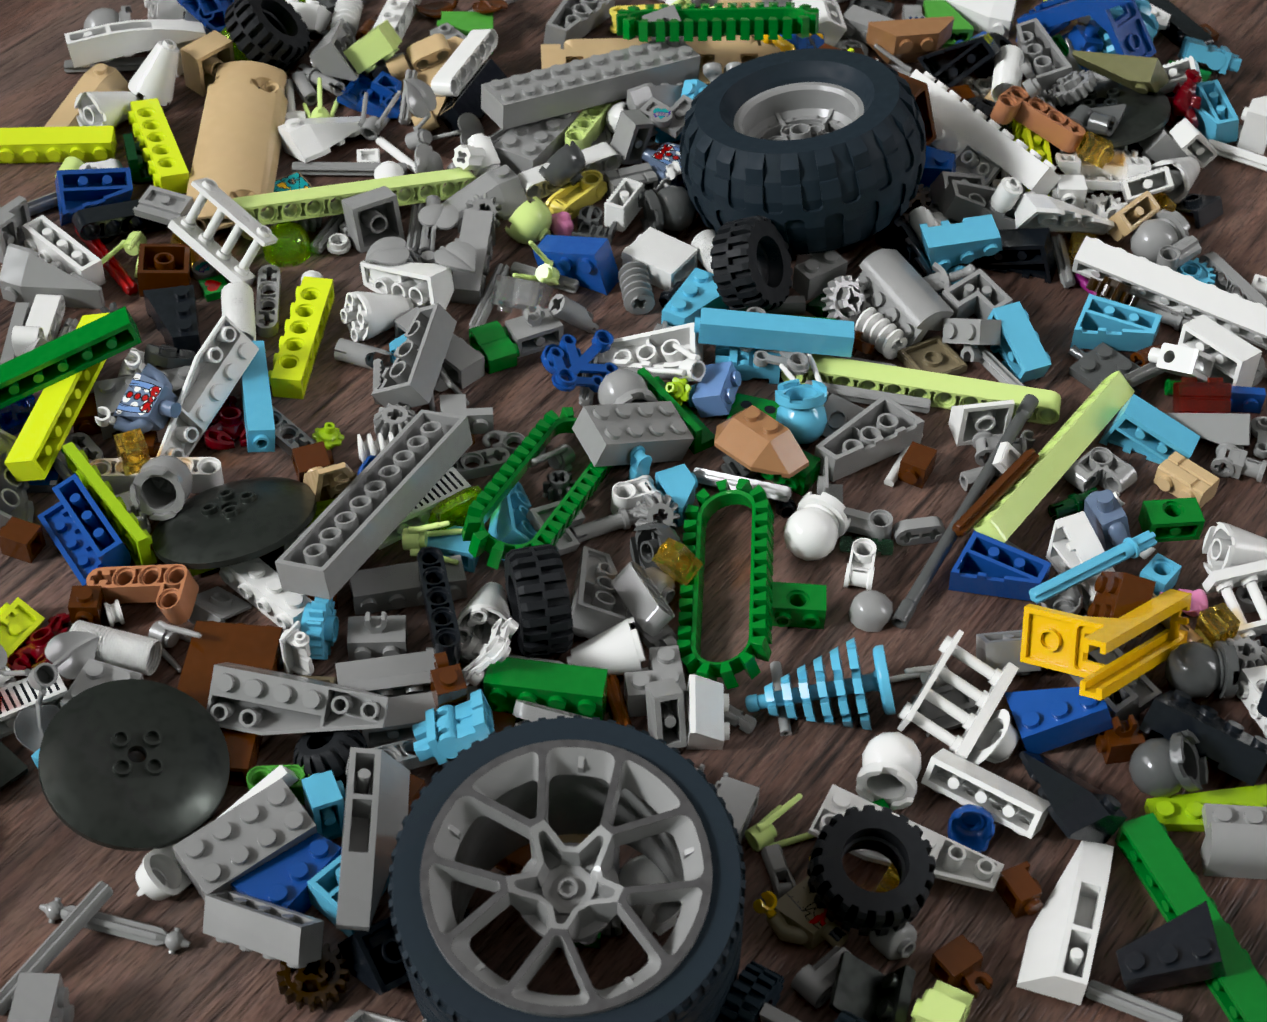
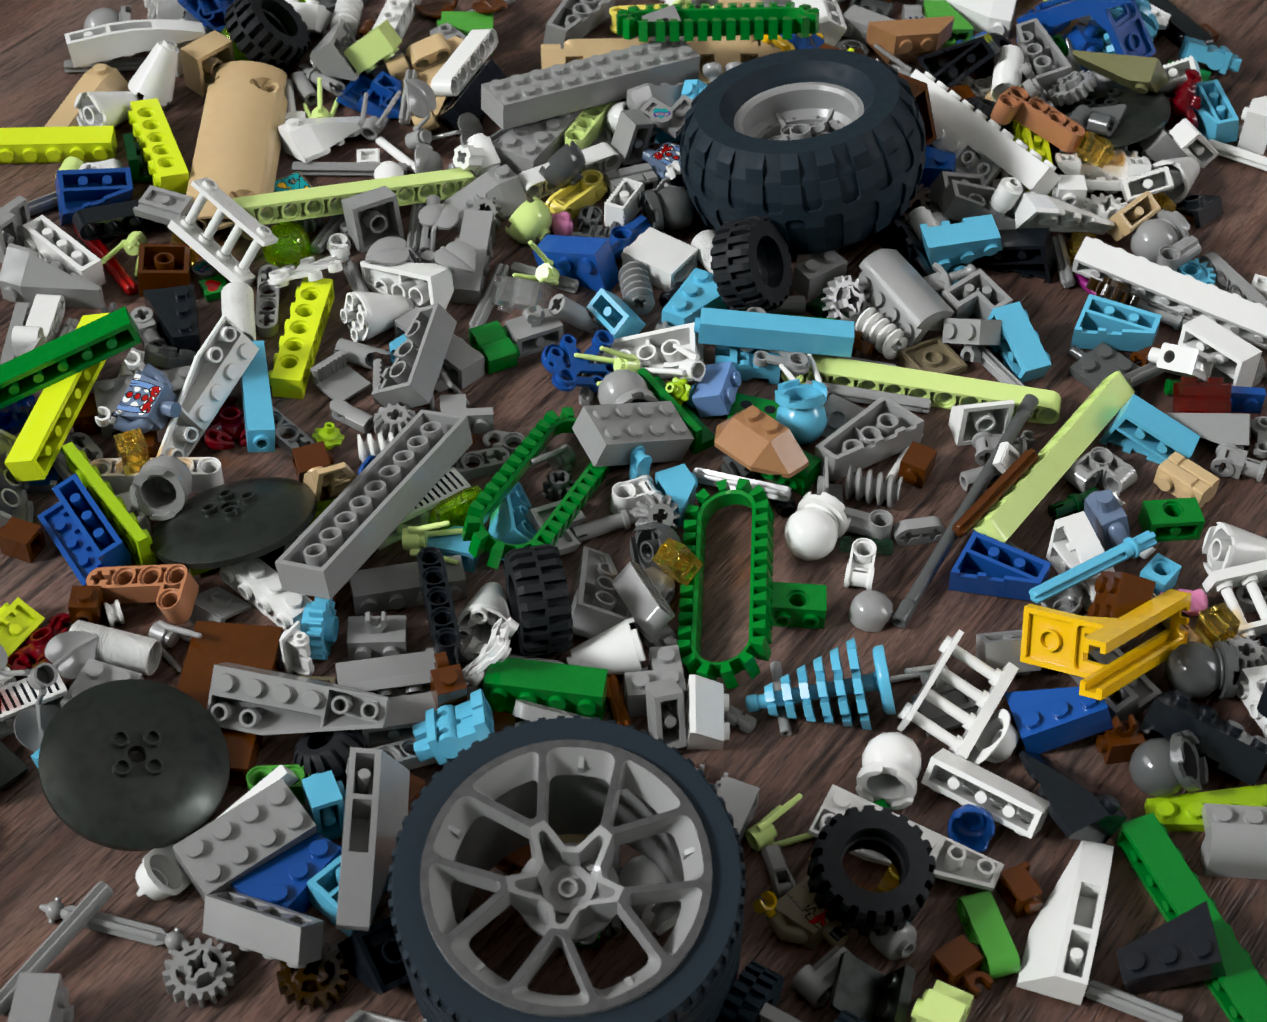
(146, 326): none -> light grey connector
(199, 973): none -> light grey gear
(310, 268): none -> white plant
(337, 378): none -> light grey piece
(351, 416): none -> light grey bar
(354, 277): none -> light grey axle
(615, 314): none -> medium azure brick
(625, 235): none -> blue piece
(625, 360): none -> yellowish green plant
(873, 487): none -> light grey piece
(989, 933): none -> bright green beam

